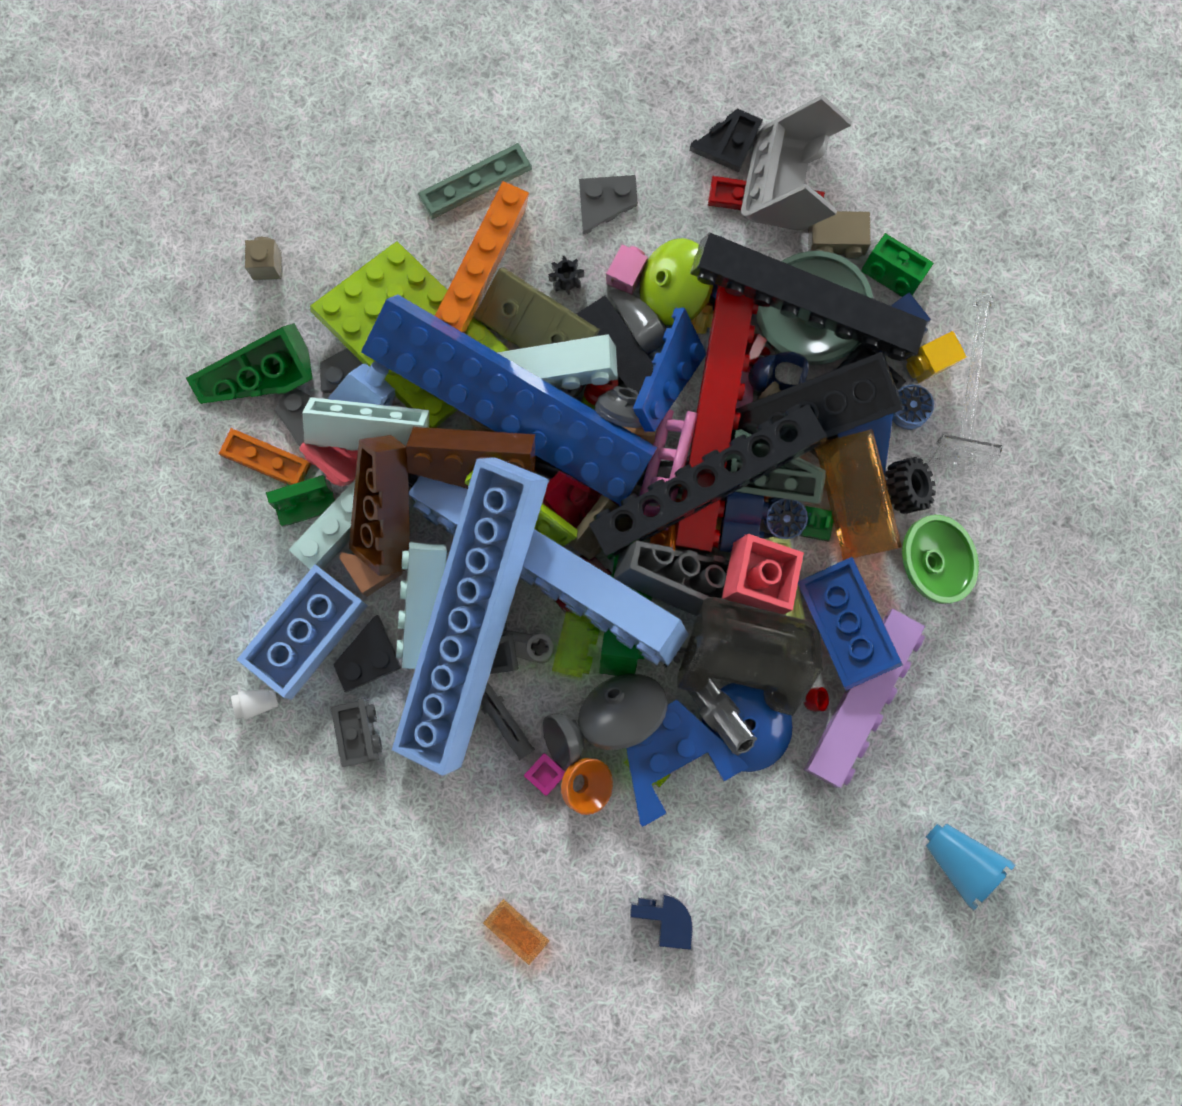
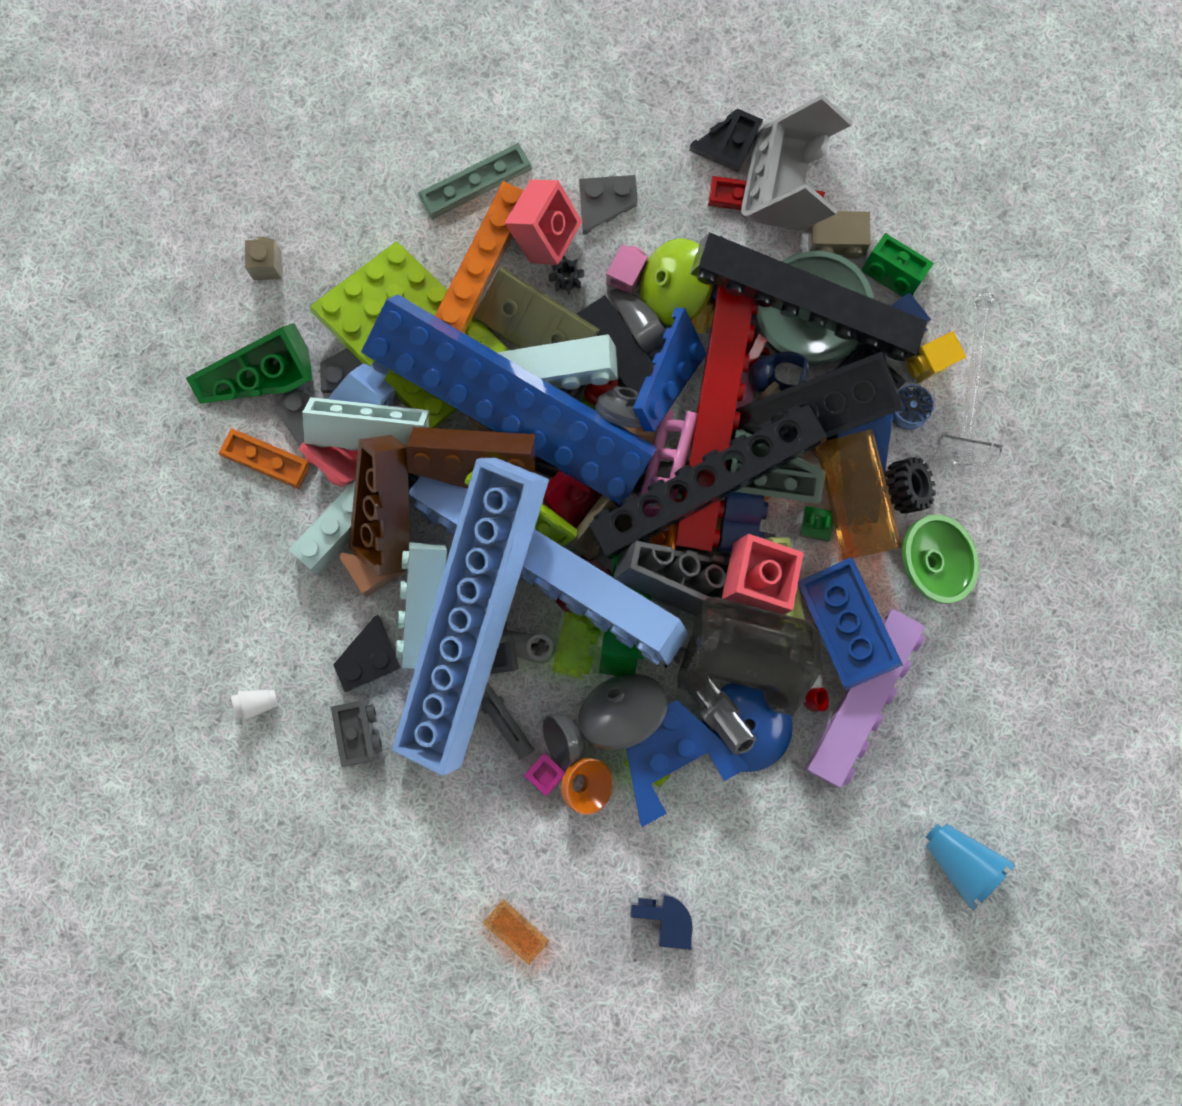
(301, 500): green bracket -> none
(302, 632): light blue brick -> none
(543, 222): none -> coral brick
(785, 517): medium blue wheel -> none

